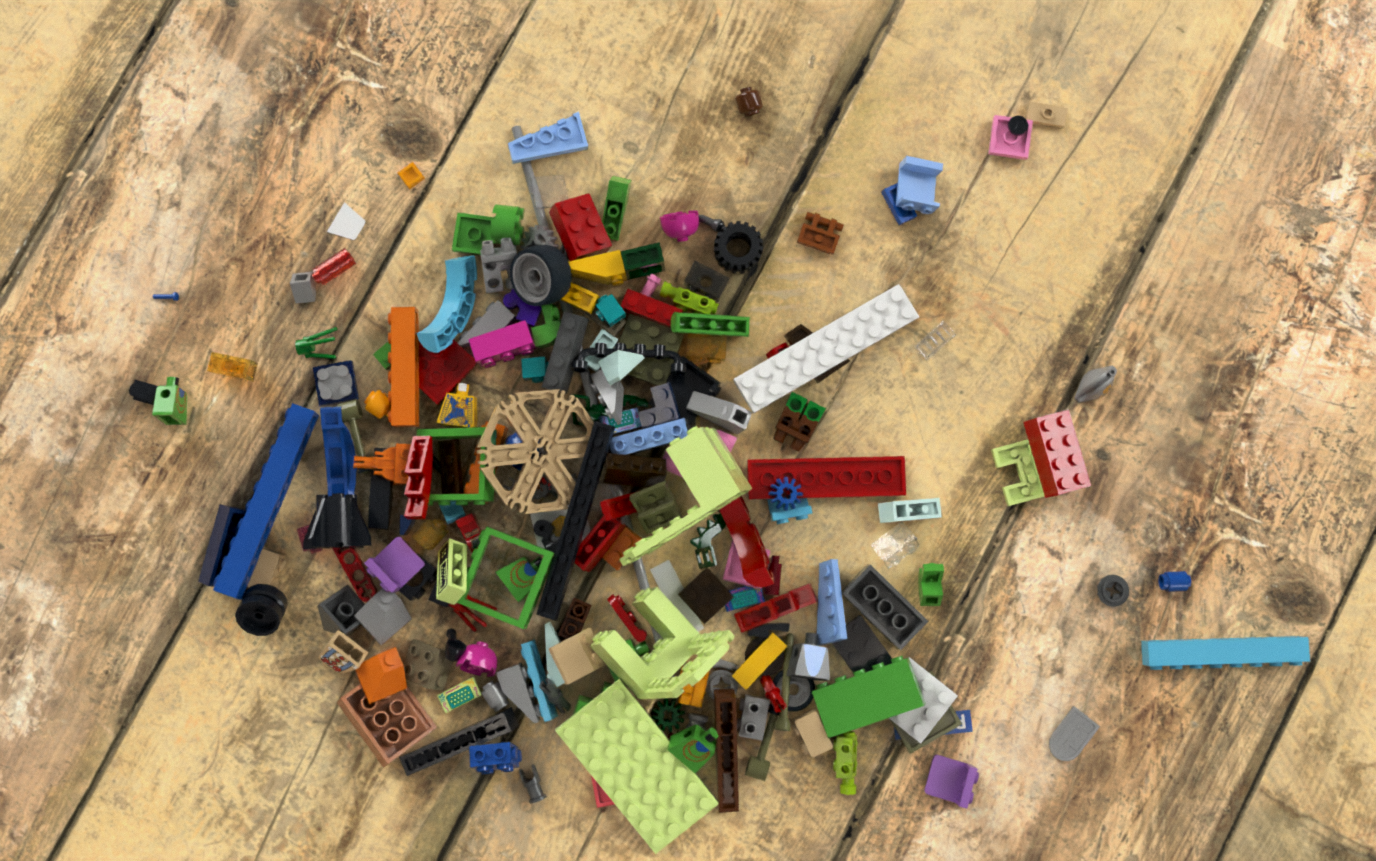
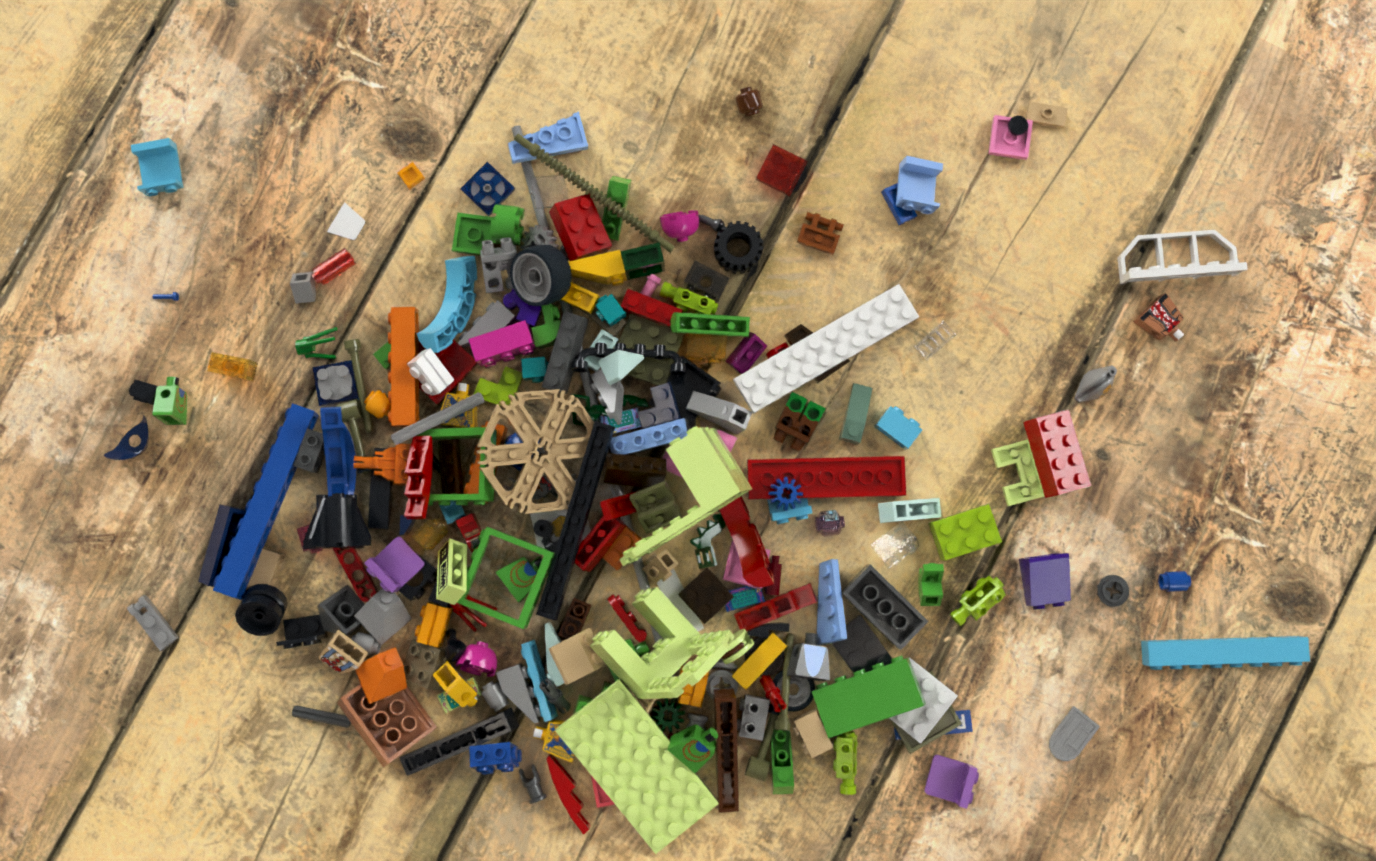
(124, 450): none -> dark blue piece
(153, 623): none -> light grey plate
(158, 166): none -> medium azure panel
(302, 629): none -> black bracket
(311, 452): none -> dark grey brick
(321, 716): none -> dark grey axle
(352, 347): none -> olive piece
(367, 642): none -> light grey brick
(430, 372): none -> white brick
(433, 624): none -> light orange brick
(437, 418): none -> light grey axle
(459, 689): none -> yellow torso
(487, 188): none -> clear blue piece
(508, 384): none -> lime plate
(535, 150): none -> olive hose
(552, 742): none -> torso
(564, 785): none -> red slope
(660, 566): none -> tan brick
(738, 647): none -> yellowish green head
(746, 353): none -> magenta slope
(781, 170): none -> clear red plate
(781, 763): none -> bright green slope
(829, 523): none -> head
(856, 414): none -> sand green slope
(898, 427): none -> medium azure brick
(965, 532): none -> lime brick
(979, 600): none -> lime brick
(1046, 580): none -> slope
(1161, 319): none -> torso
(1175, 271): none -> white plate

